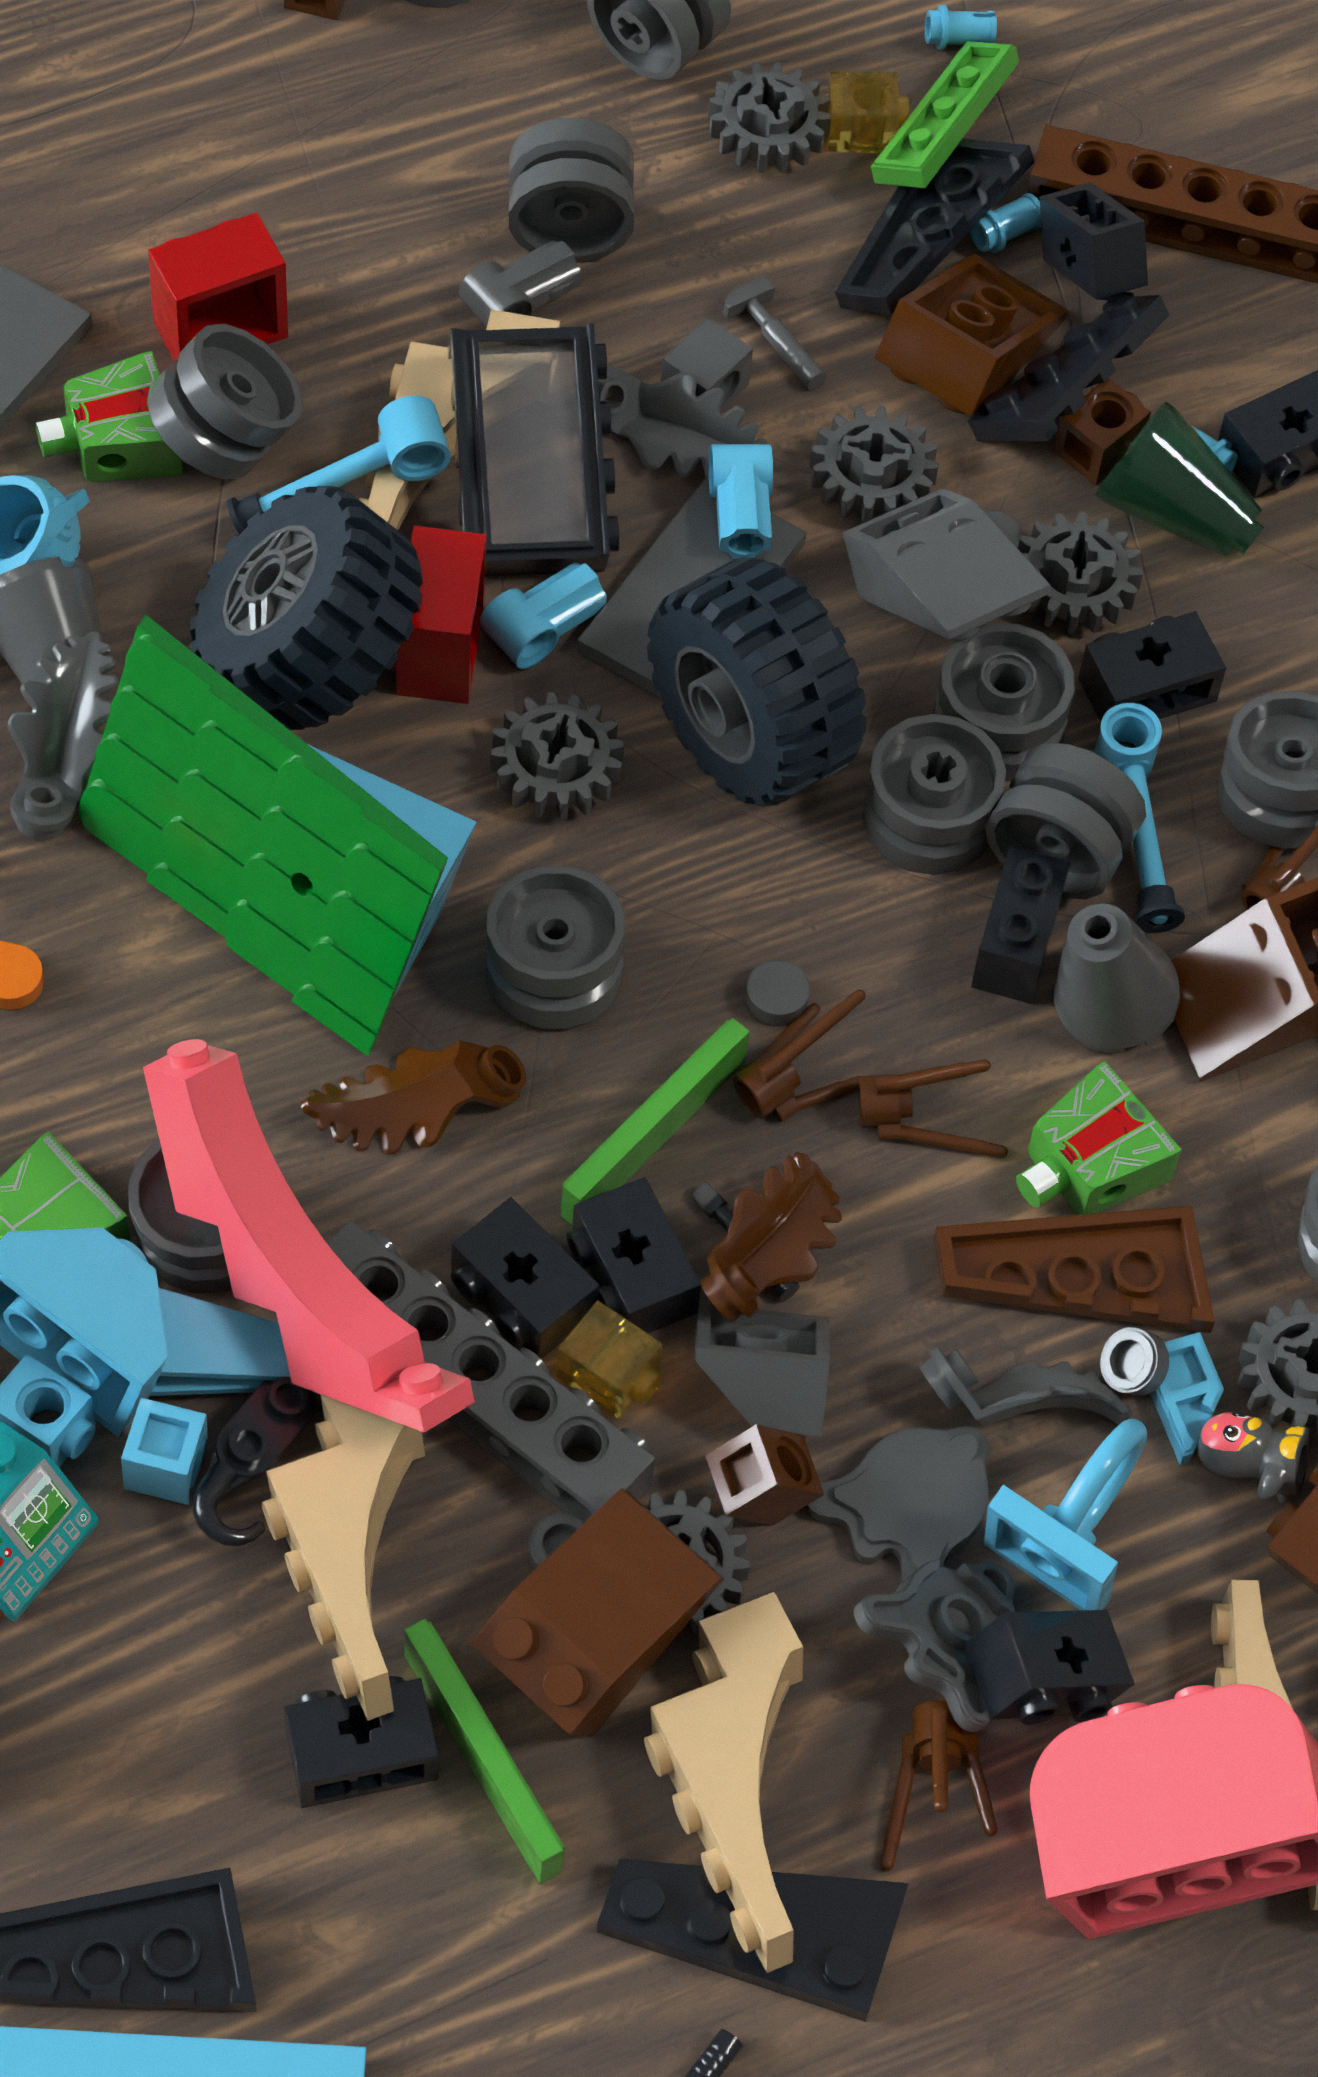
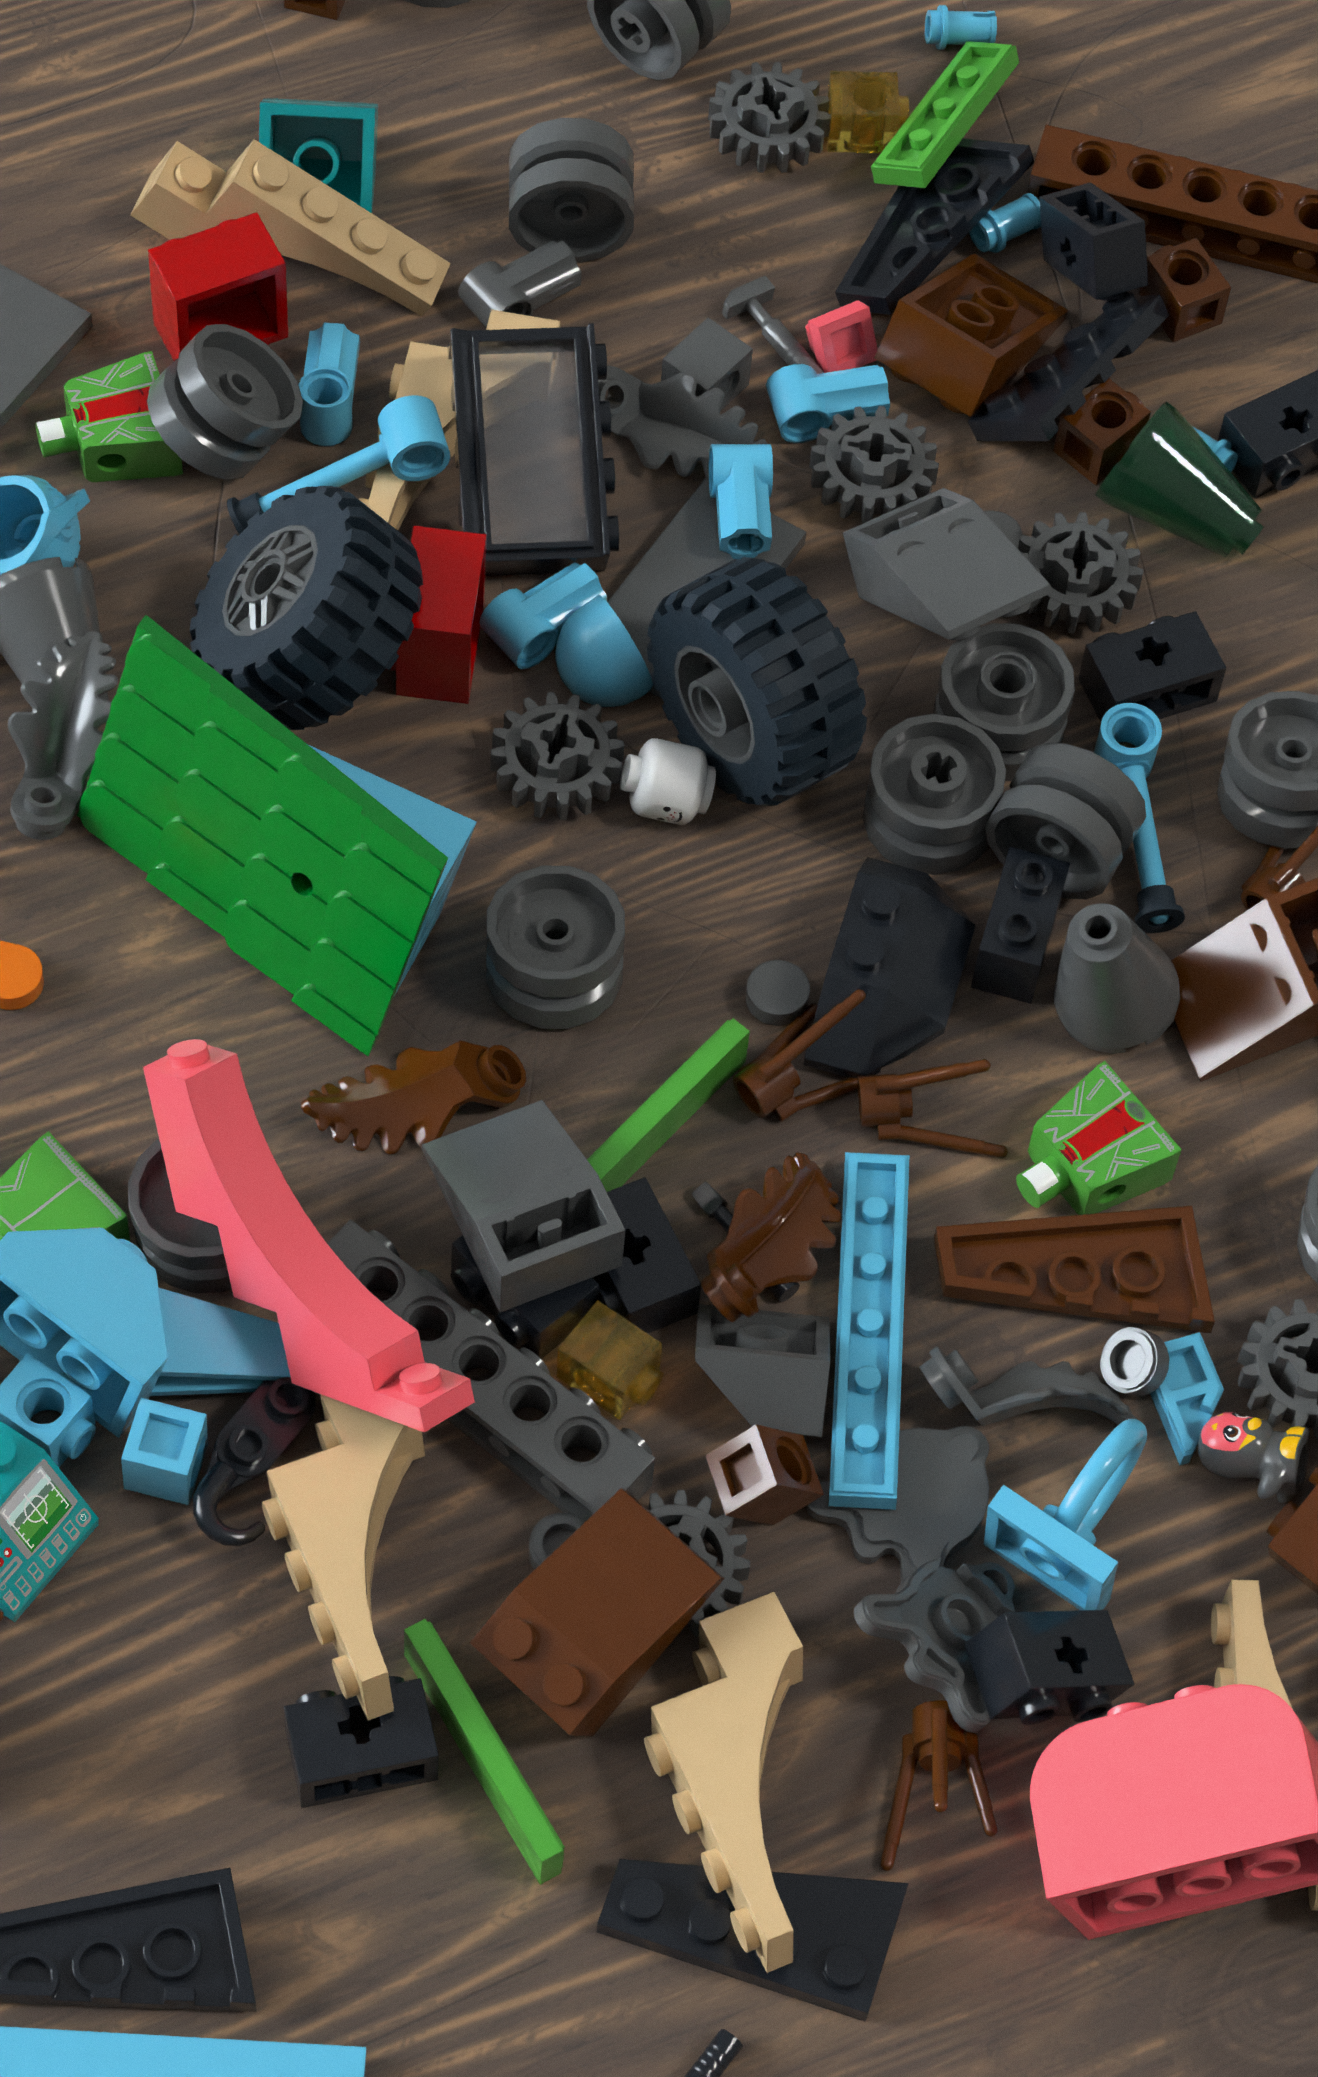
(299, 213): none -> tan arch
(327, 141): none -> teal slope
(329, 384): none -> medium azure piece
(527, 1204): none -> dark grey slope
(600, 657): none -> medium azure helmet
(668, 781): none -> white head
(810, 400): none -> medium azure piece
(843, 338): none -> coral tile
(869, 1332): none -> medium azure tile
(907, 953): none -> black wedge
(1189, 288): none -> reddish brown brick

